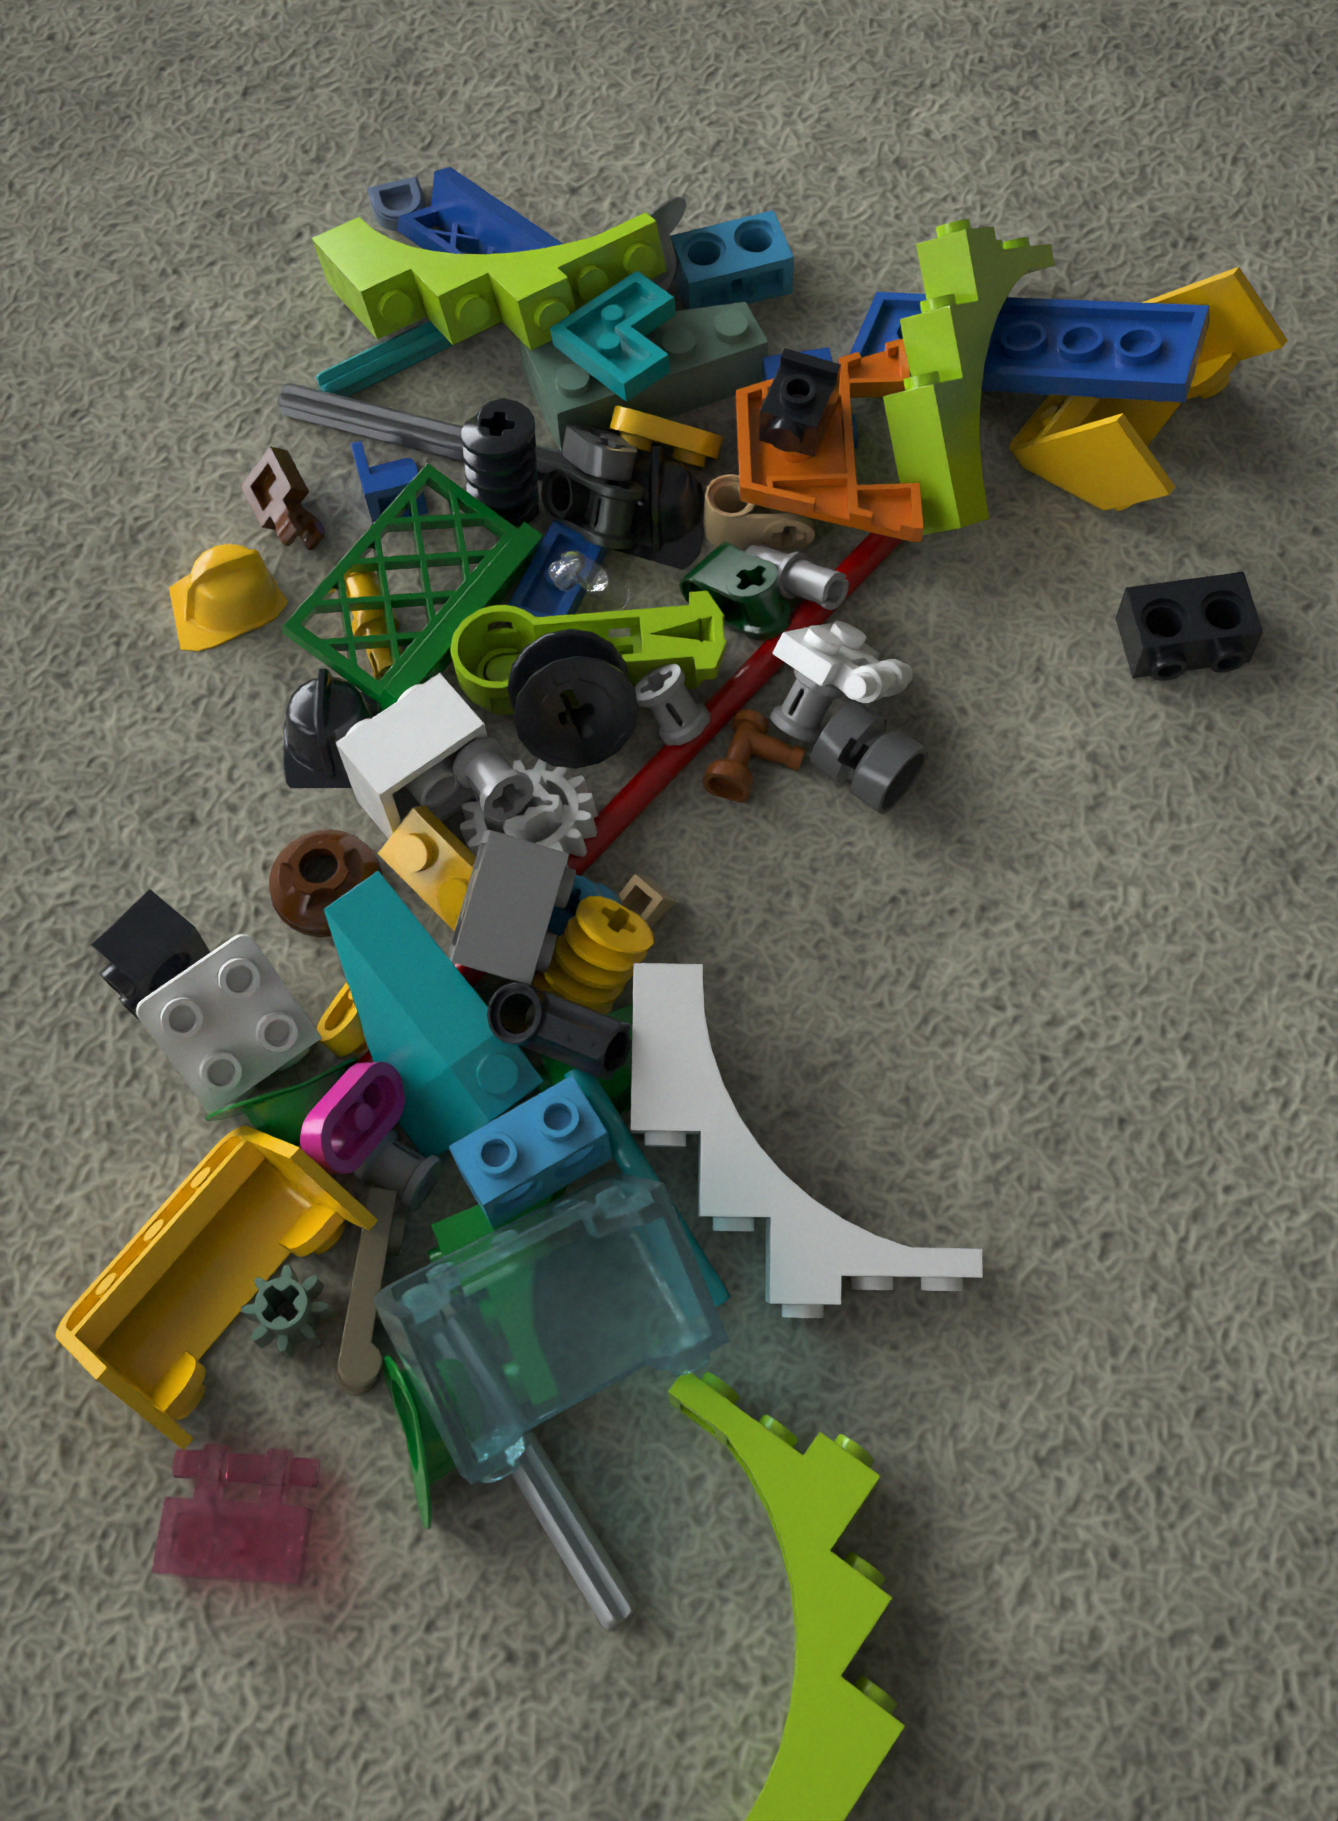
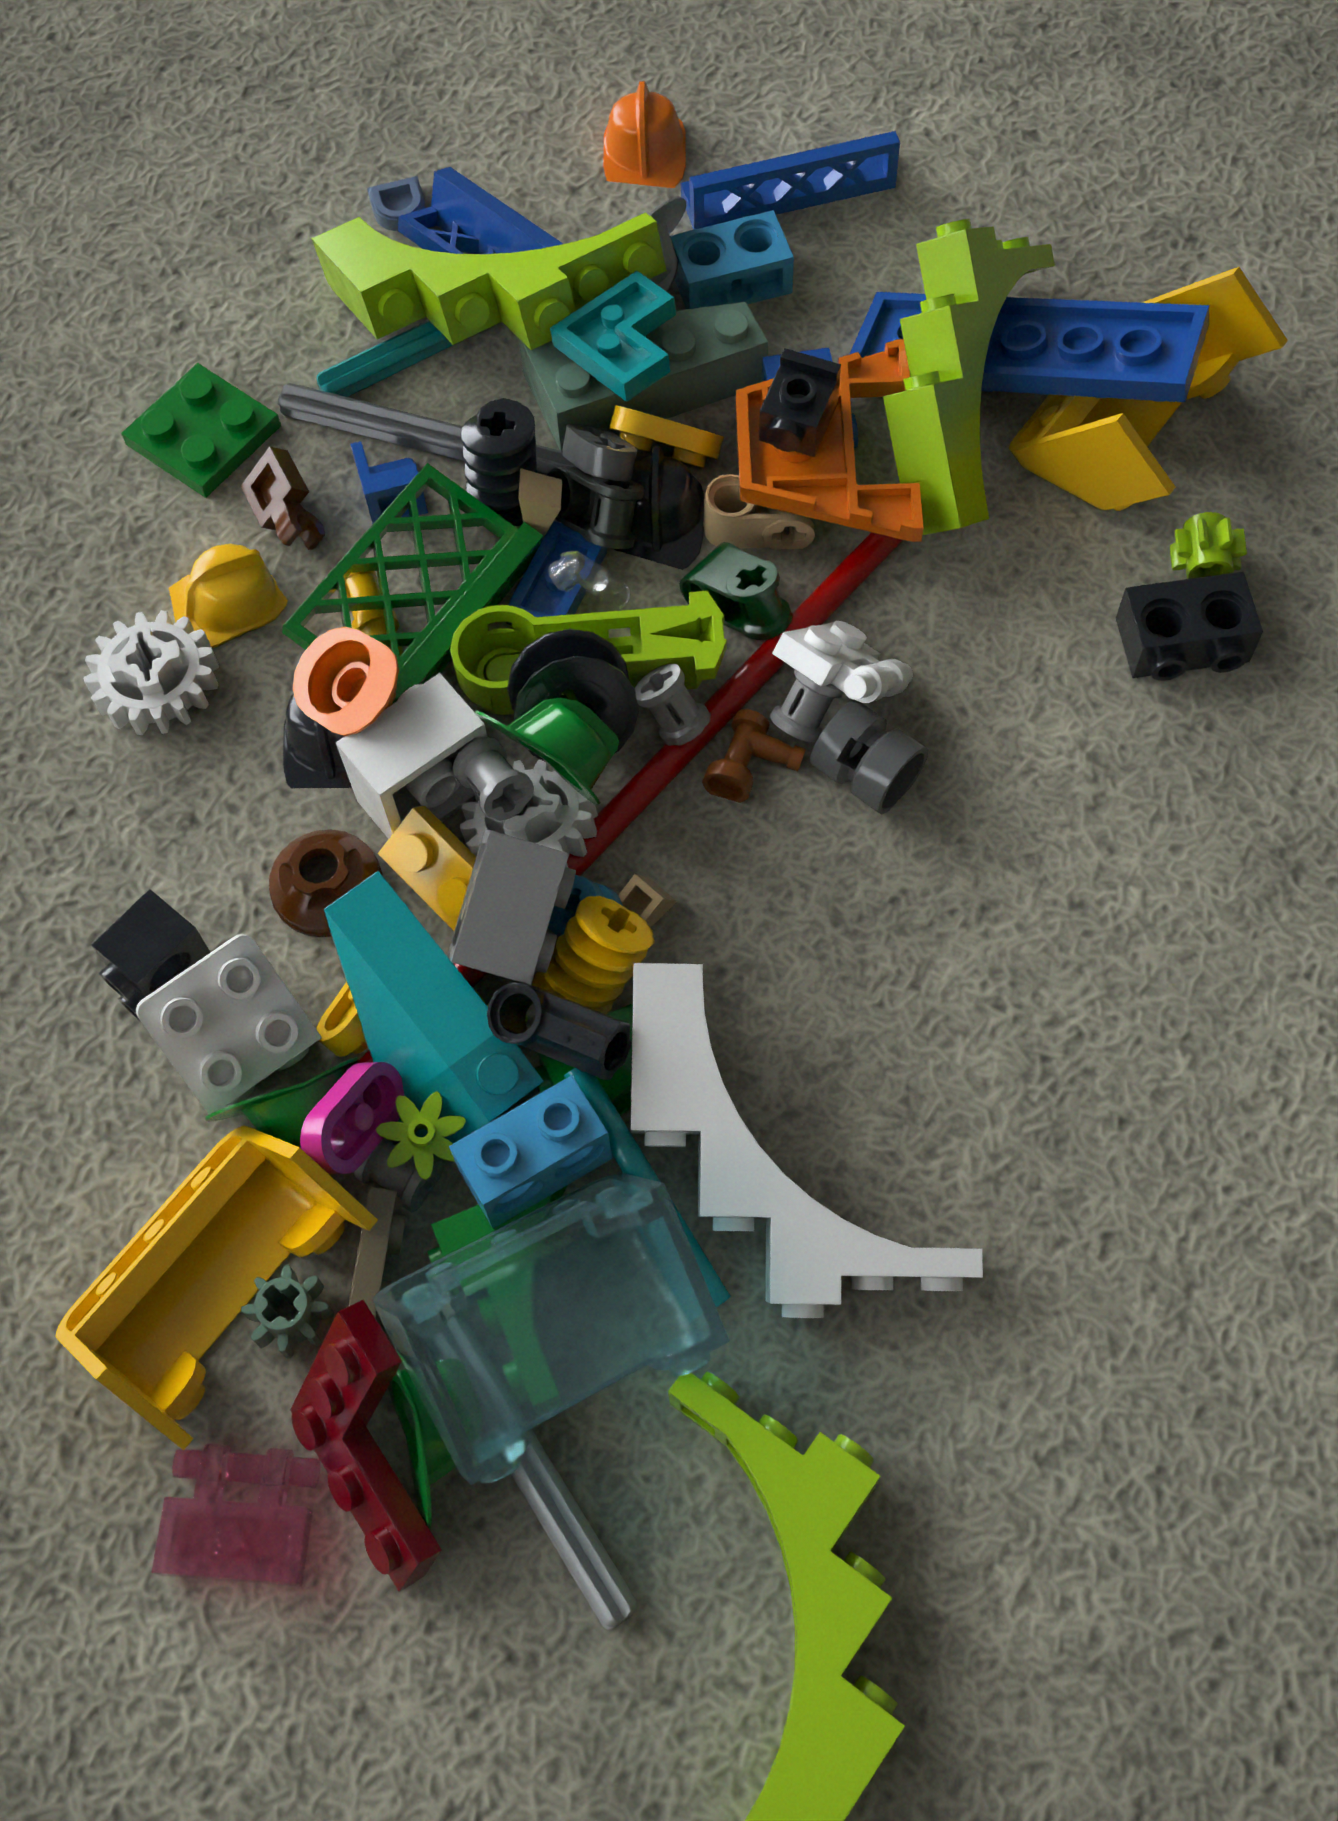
(157, 665): none -> white gear
(201, 429): none -> green plate
(332, 1420): none -> dark red plate
(345, 680): none -> piece
(424, 1147): none -> lime plant
(539, 499): none -> tan piece
(566, 738): none -> green piece
(644, 141): none -> orange piece
(793, 180): none -> blue fence
(803, 578): light grey axle -> none
(1208, 546): none -> lime gear

